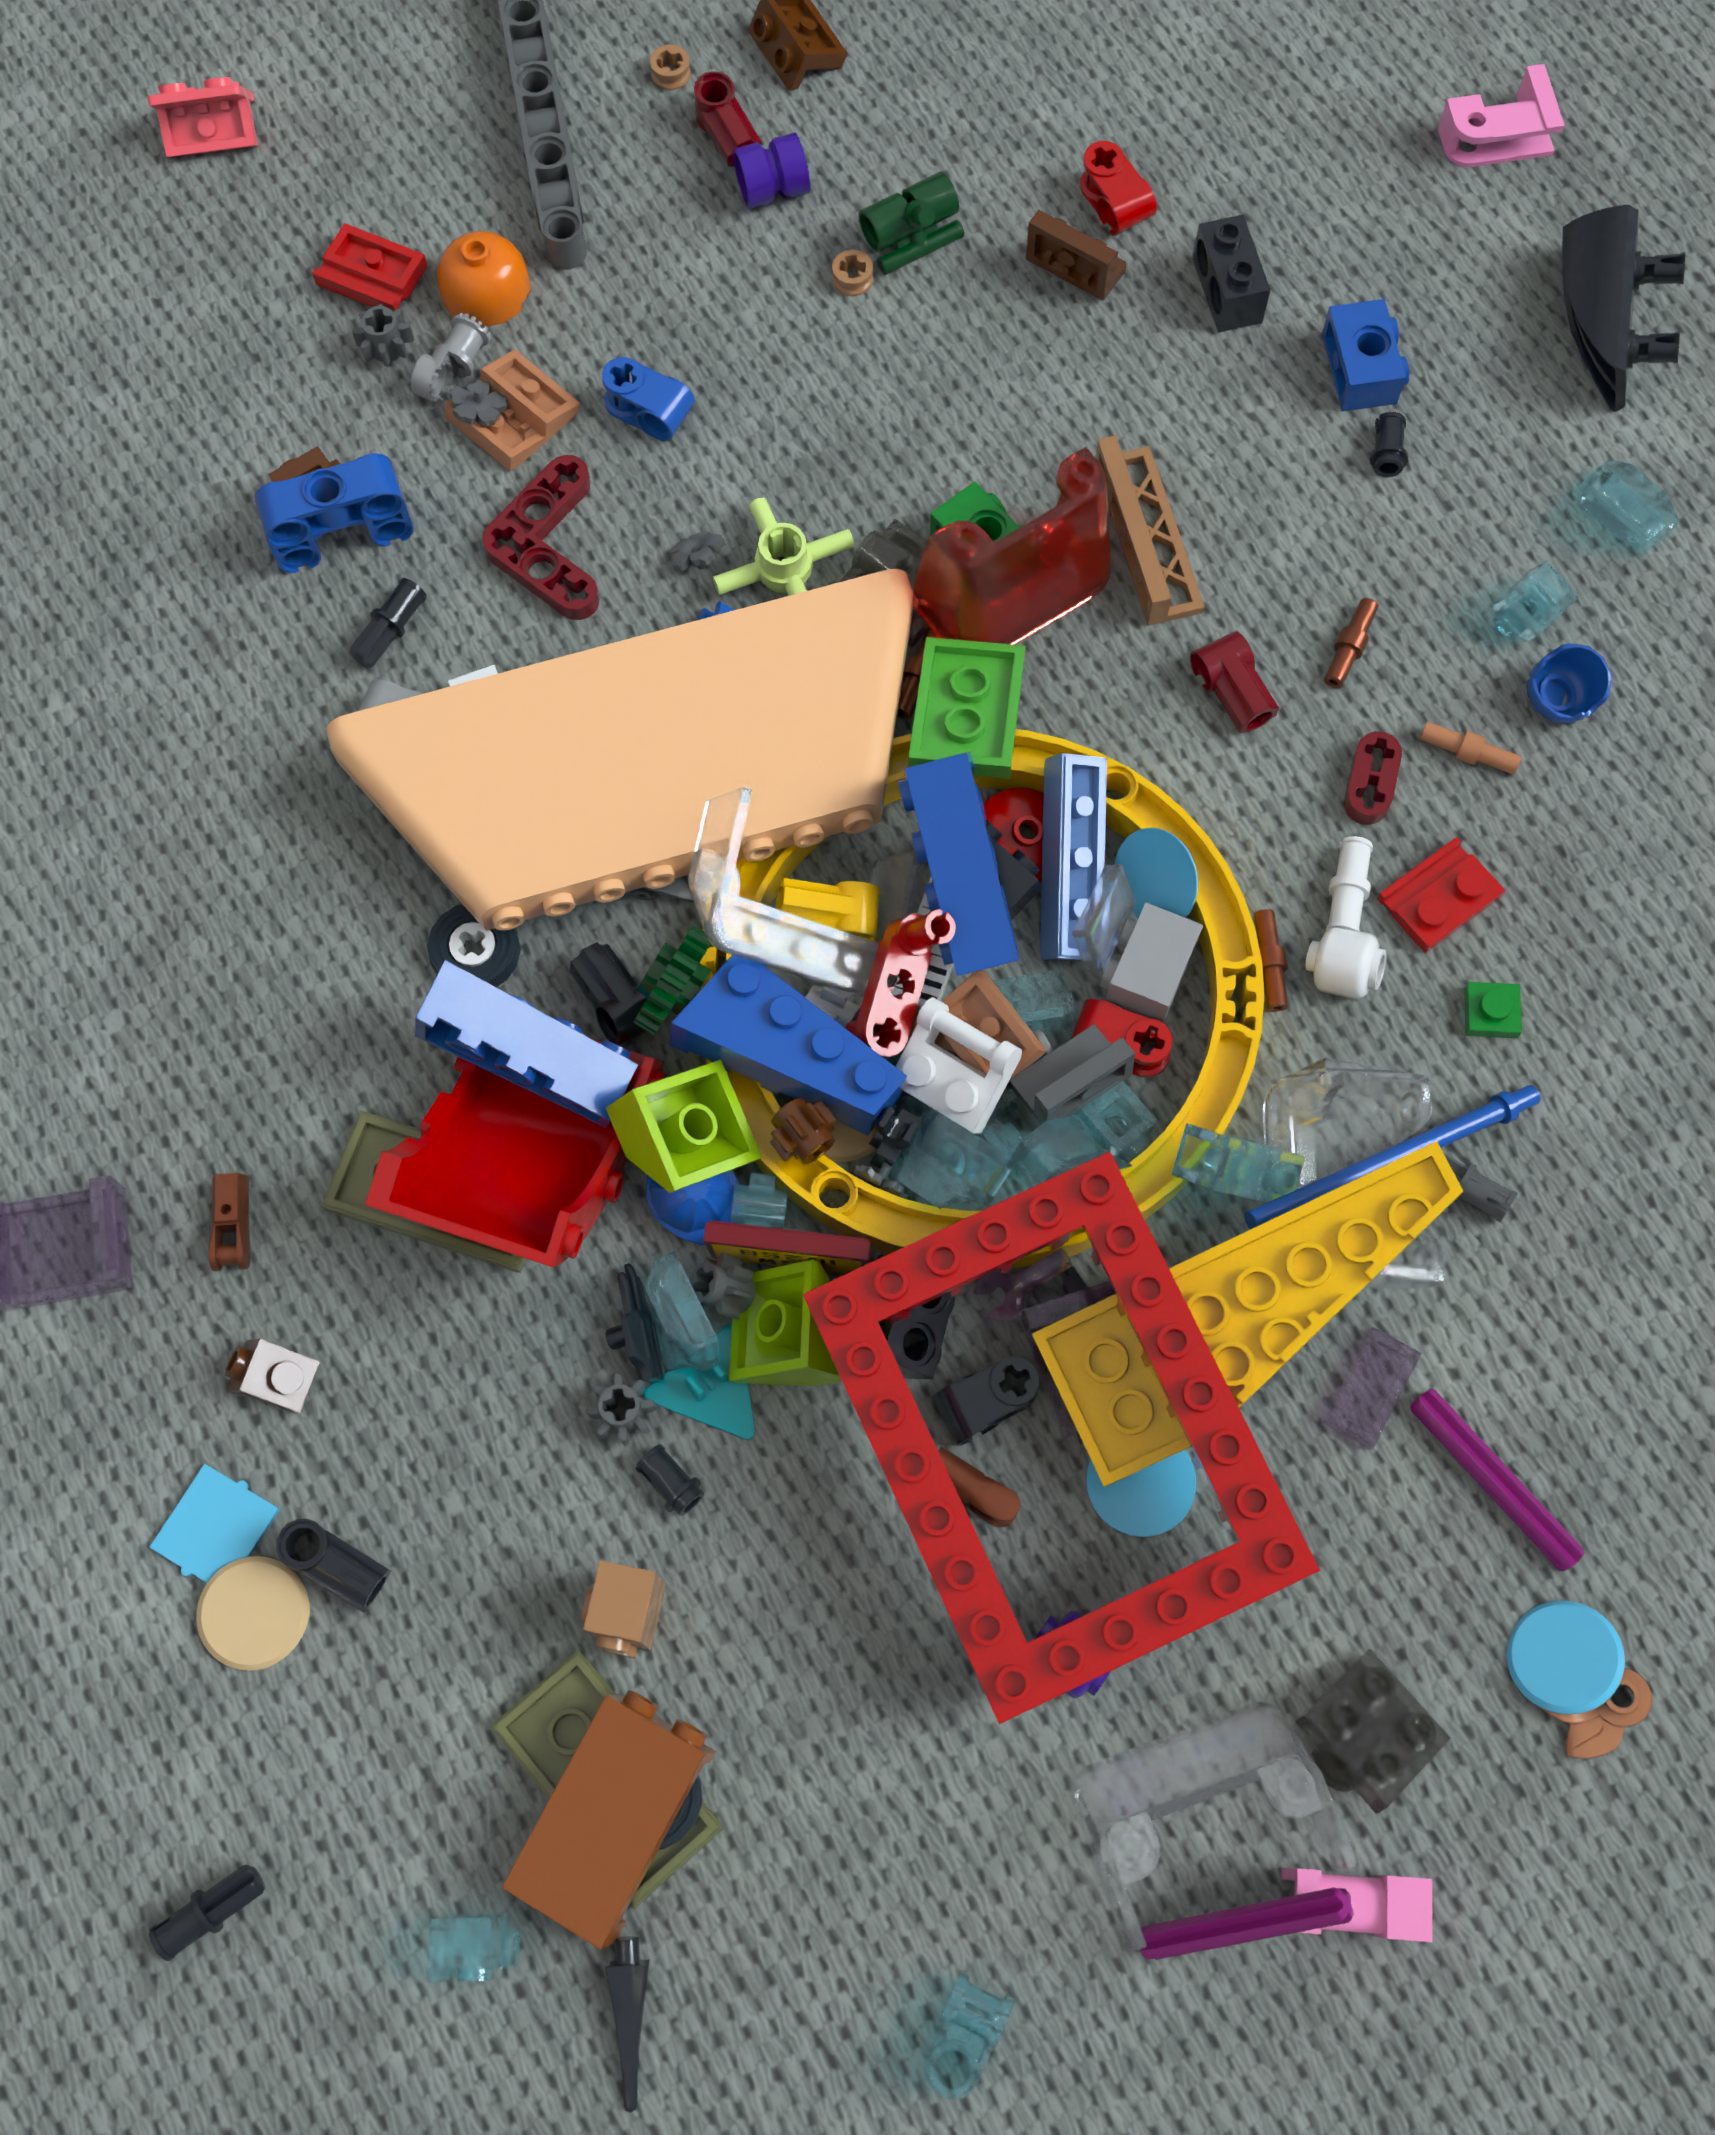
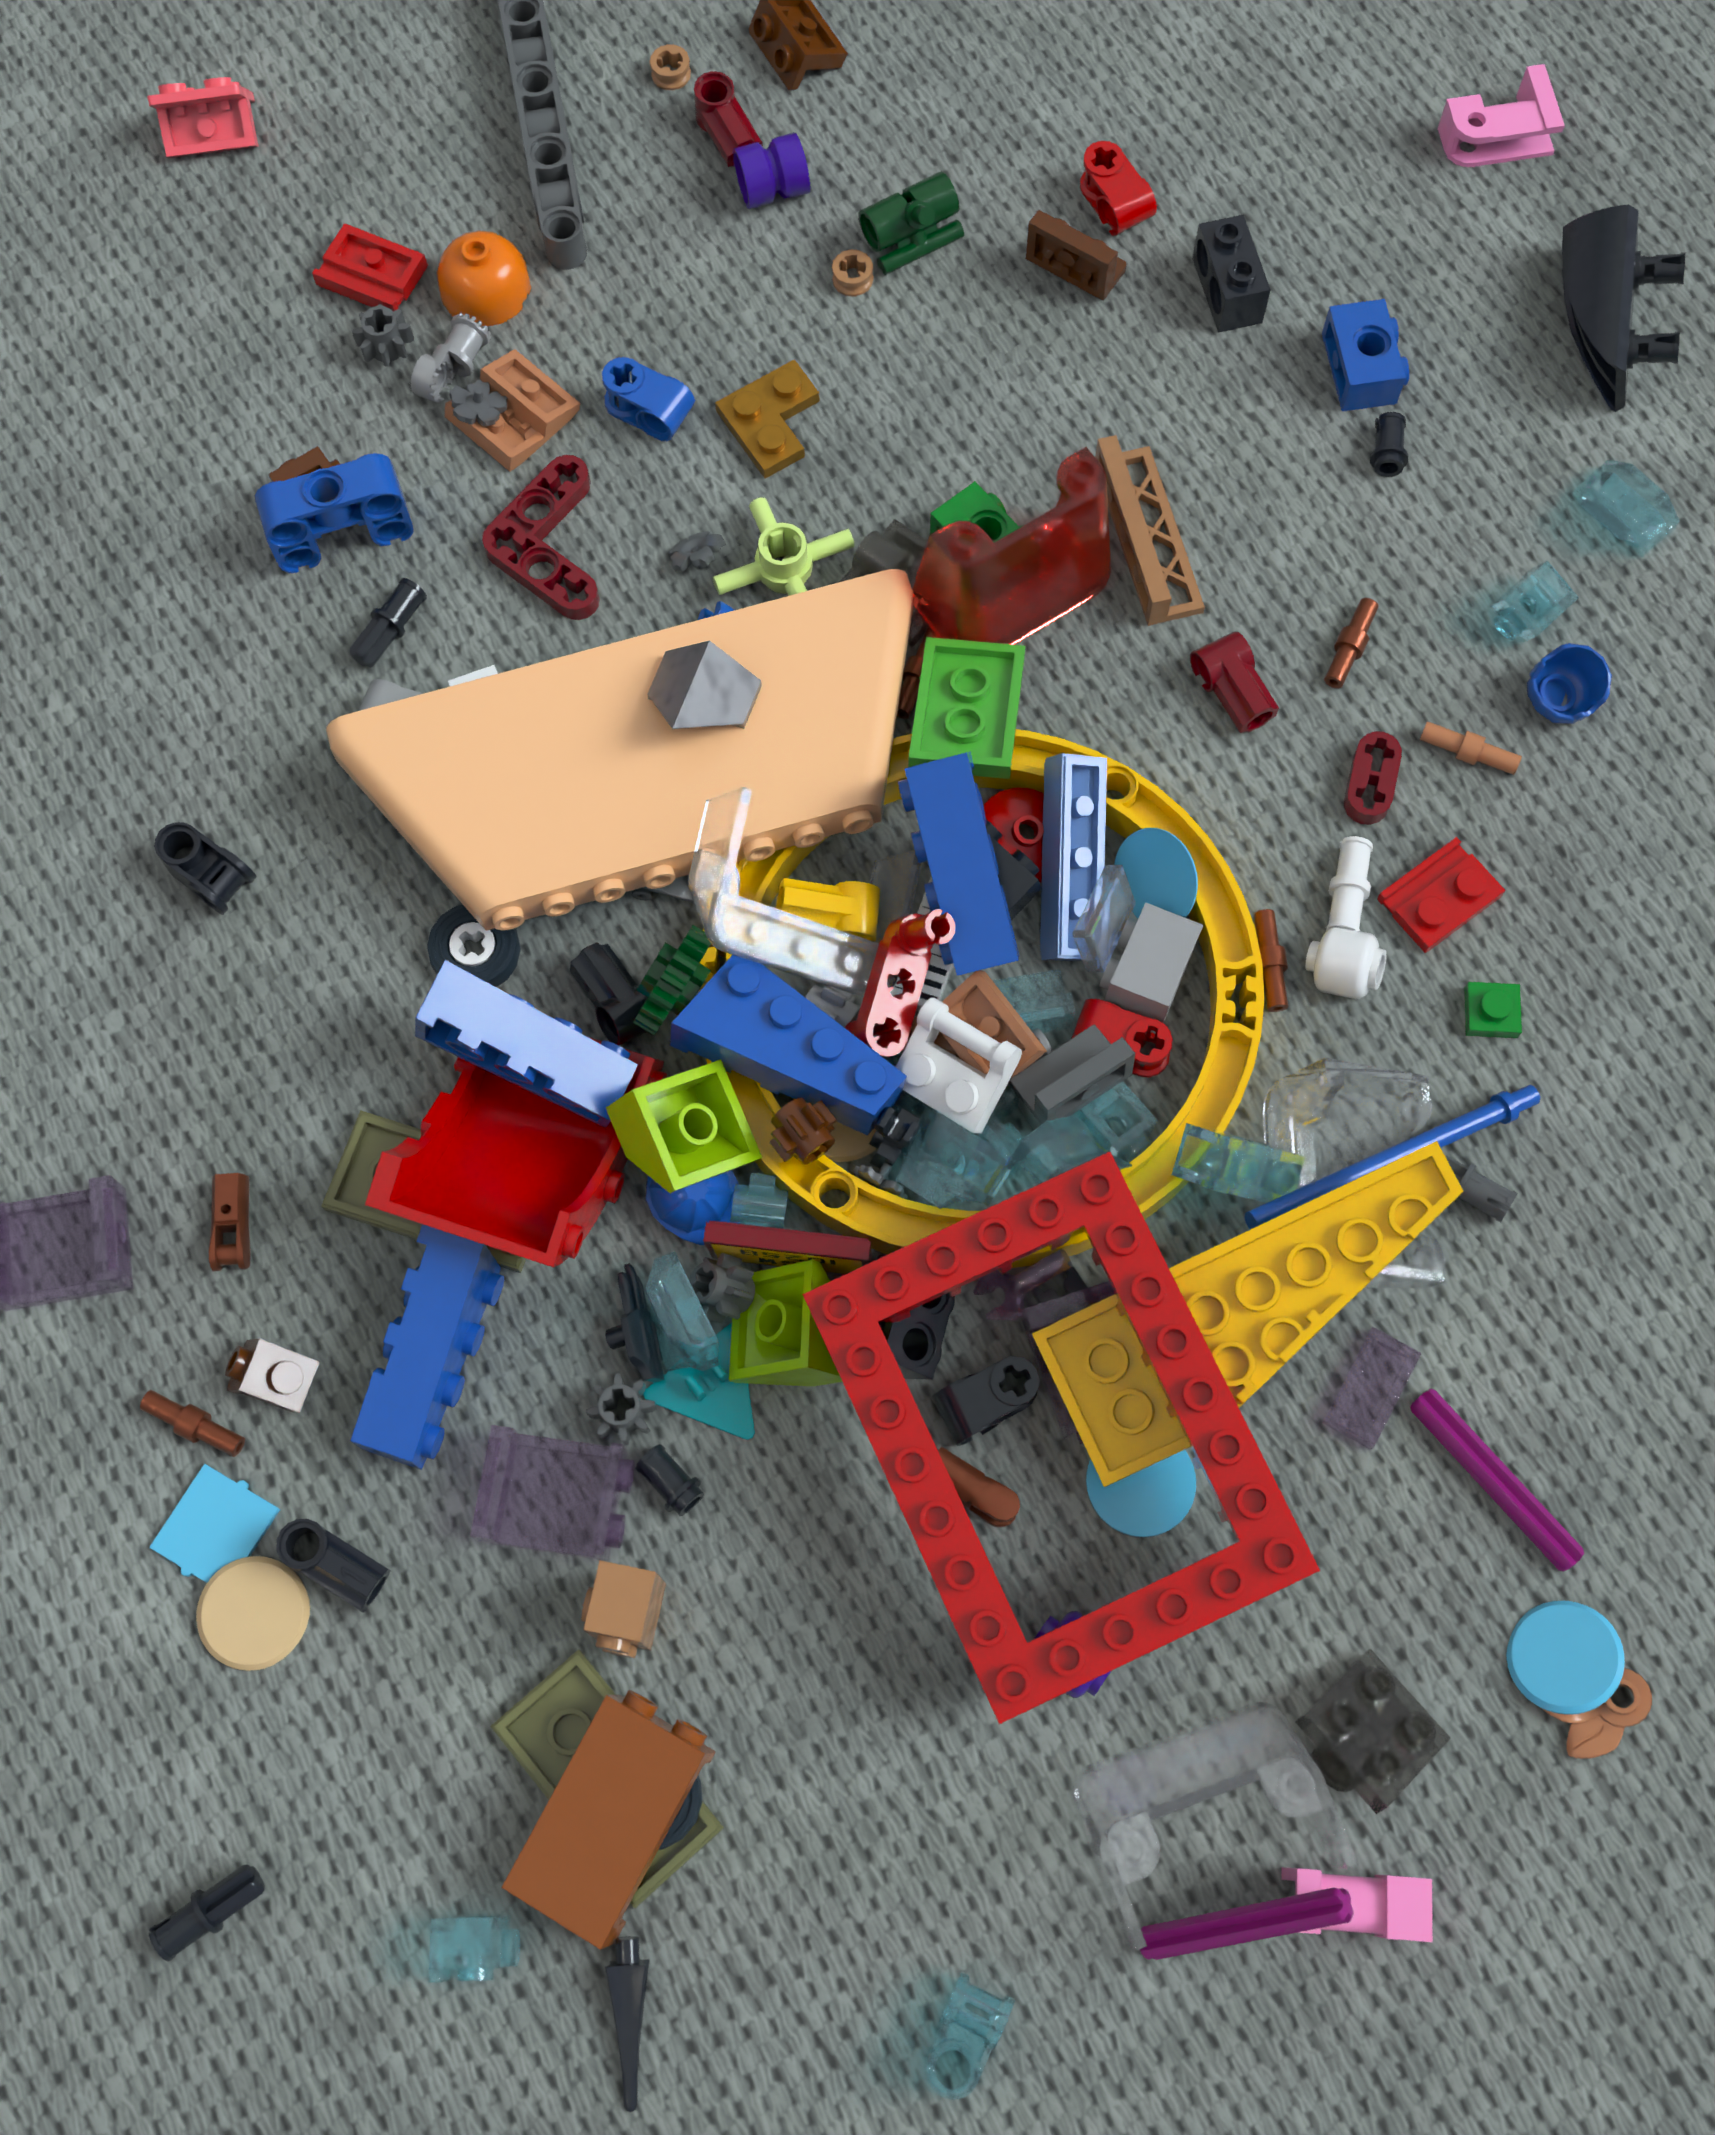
(192, 1423): none -> copper bar
(208, 870): none -> black piece
(428, 1348): none -> blue wedge
(552, 1494): none -> clear purple panel
(703, 688): none -> flat silver slope
(759, 414): none -> pearl gold plate

